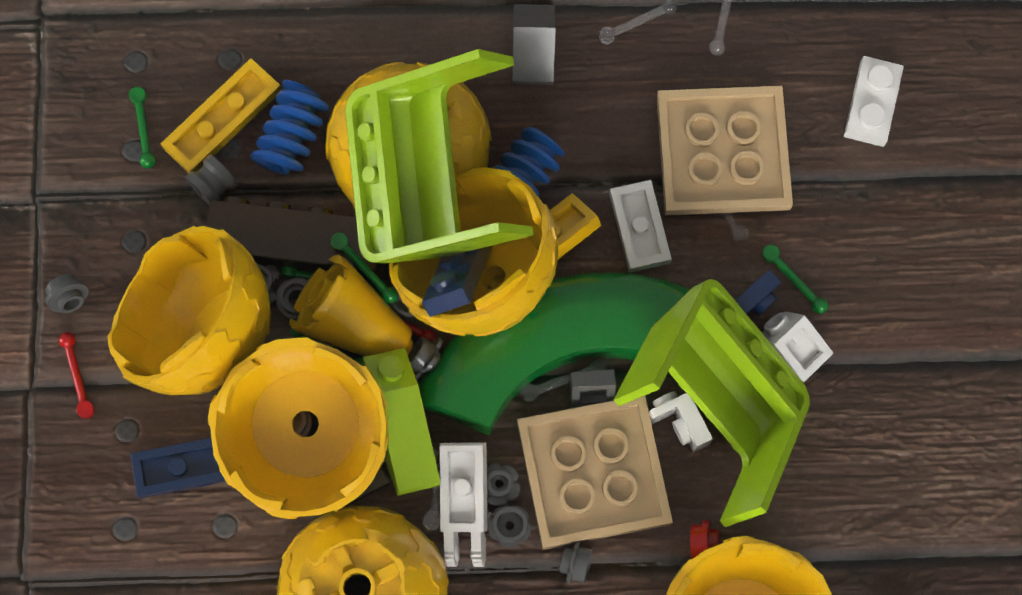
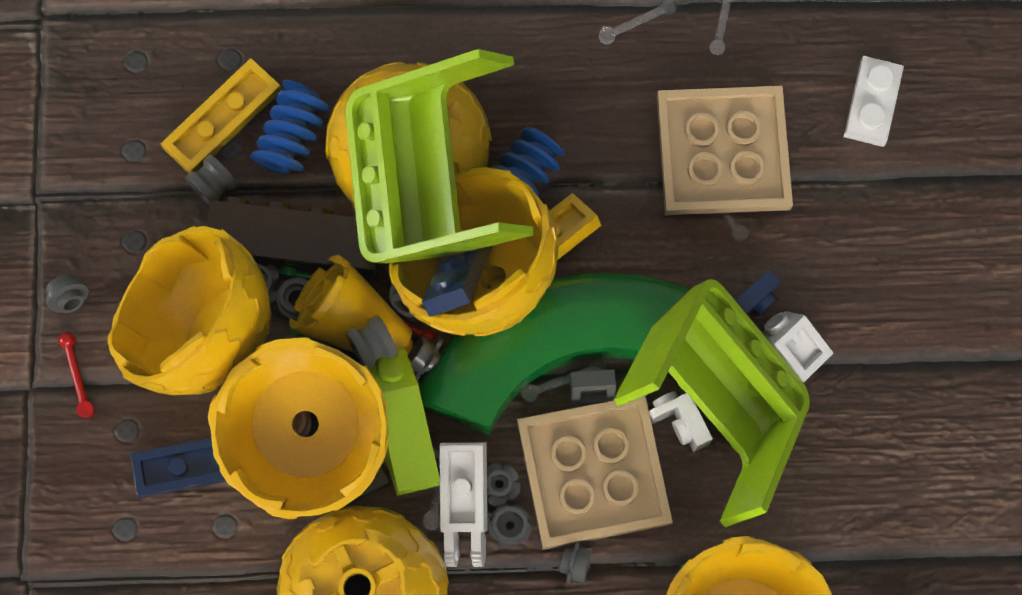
(138, 97): green hinge -> none
(340, 242): green hinge -> none
(371, 342): none -> dark grey wheel
(533, 44): dark grey slope -> none
(640, 226): white plate -> none
(703, 537): red plate -> none
(771, 255): green hinge -> none

